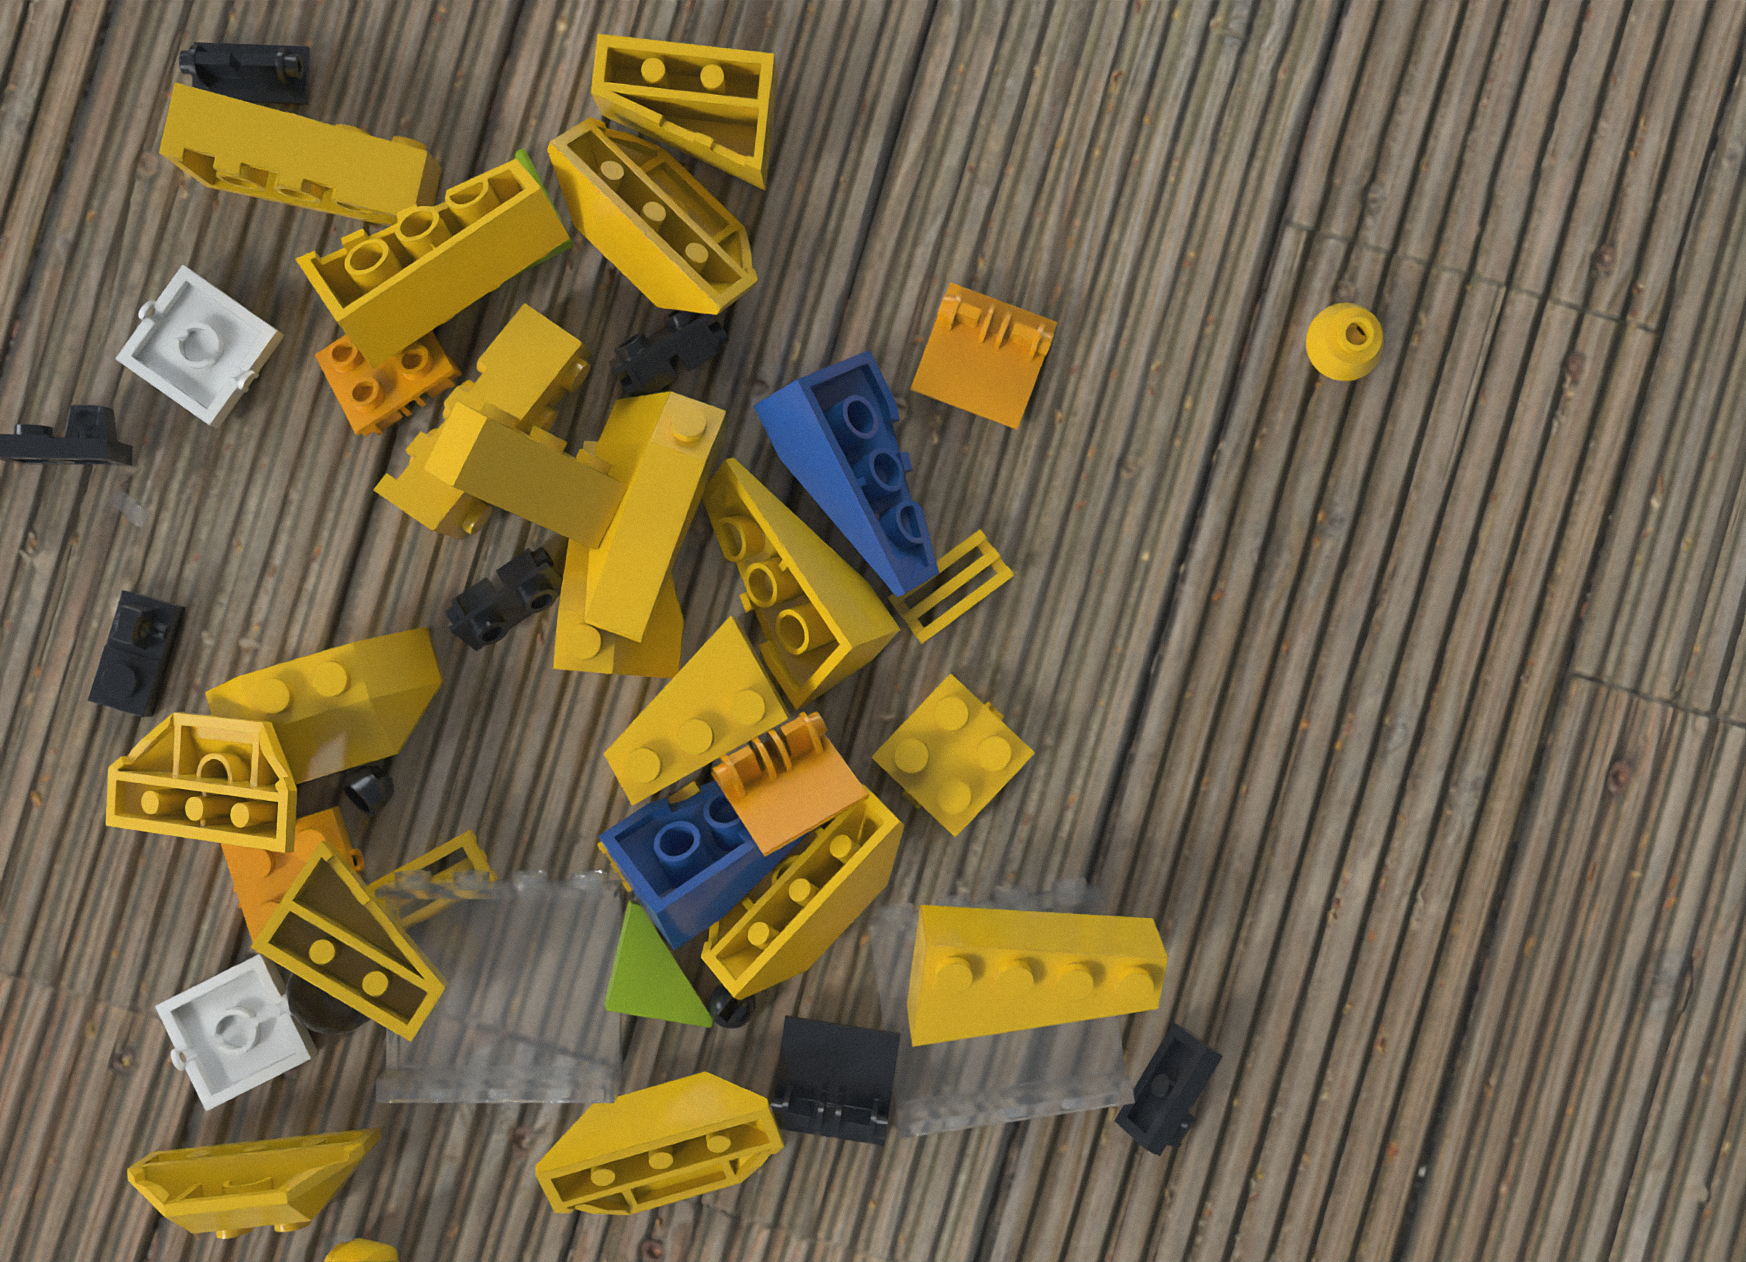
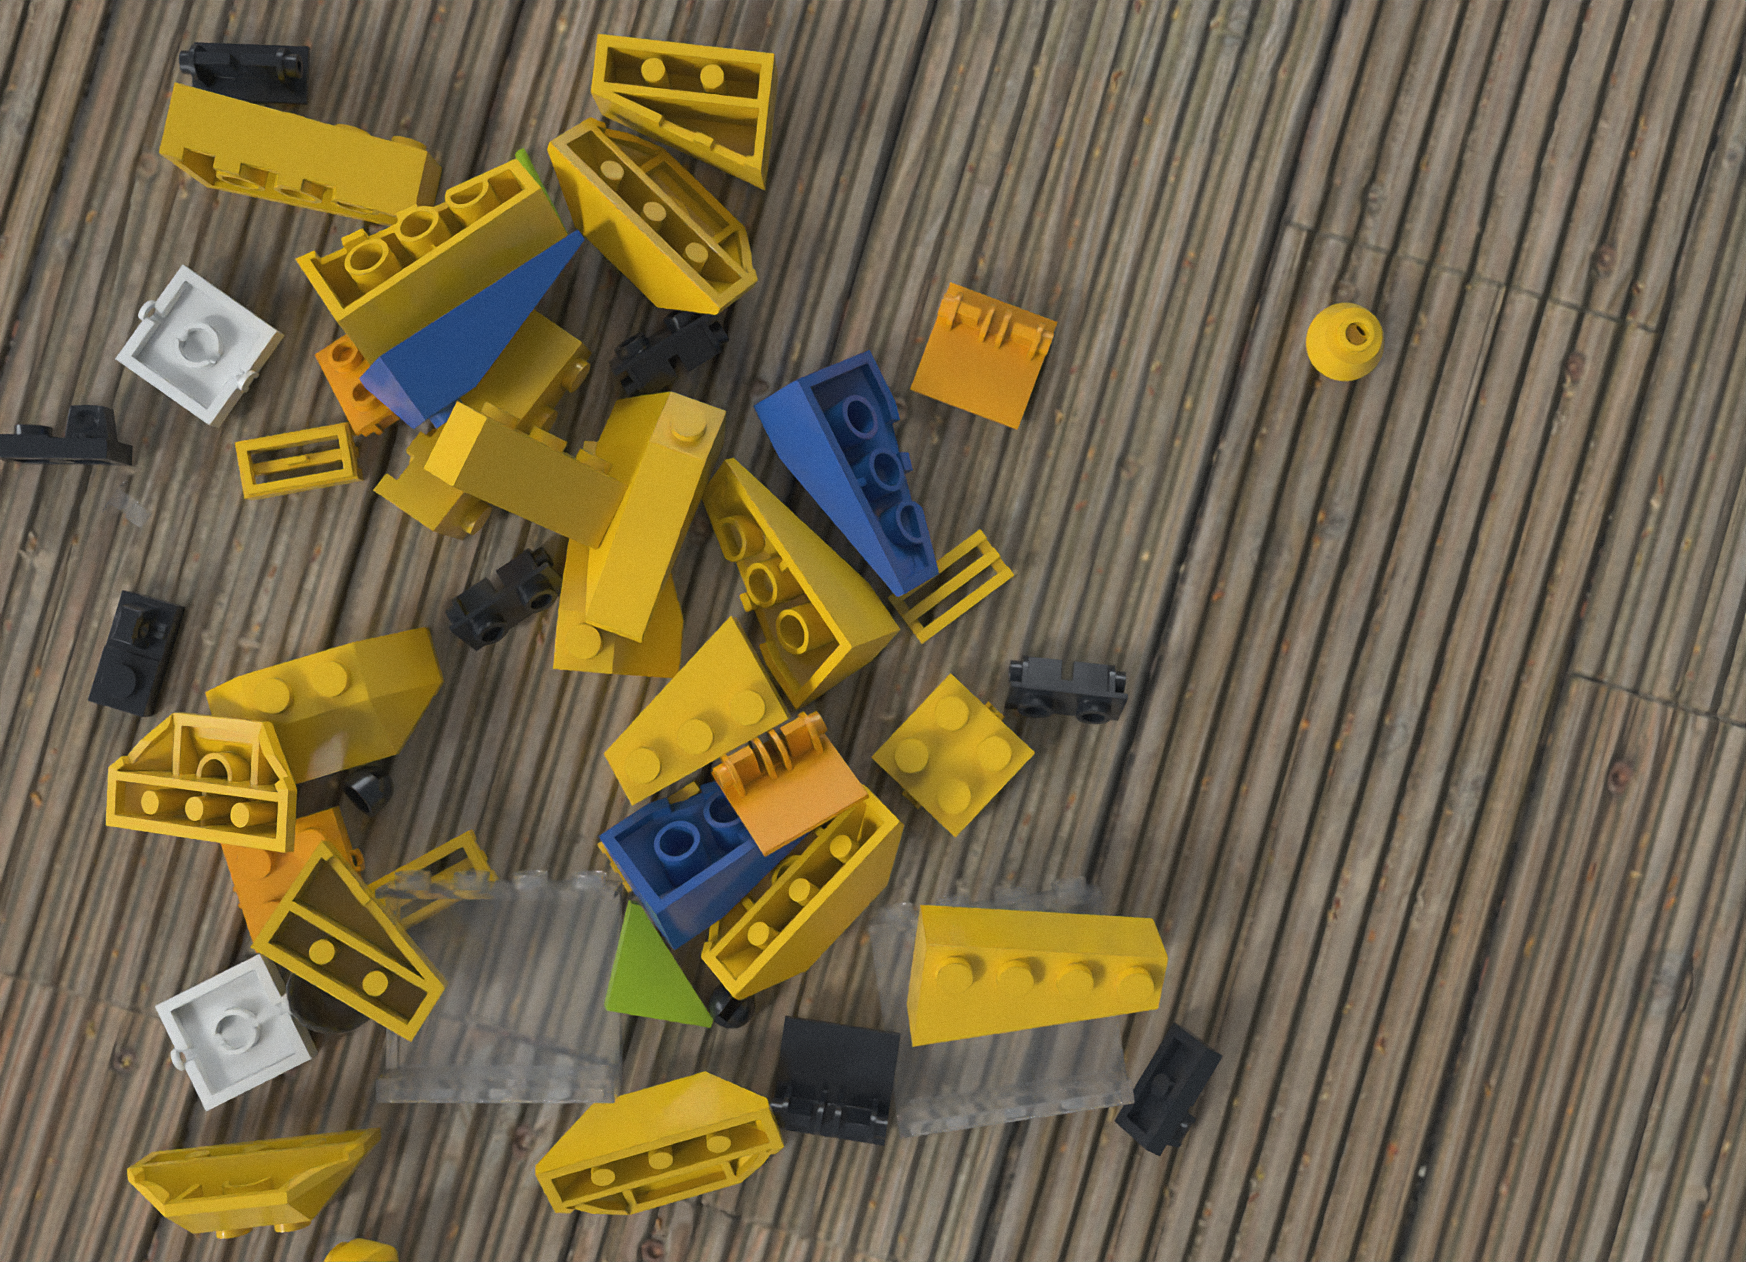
(347, 453): none -> yellow tile
(451, 355): none -> blue wedge
(1092, 695): none -> black hinge

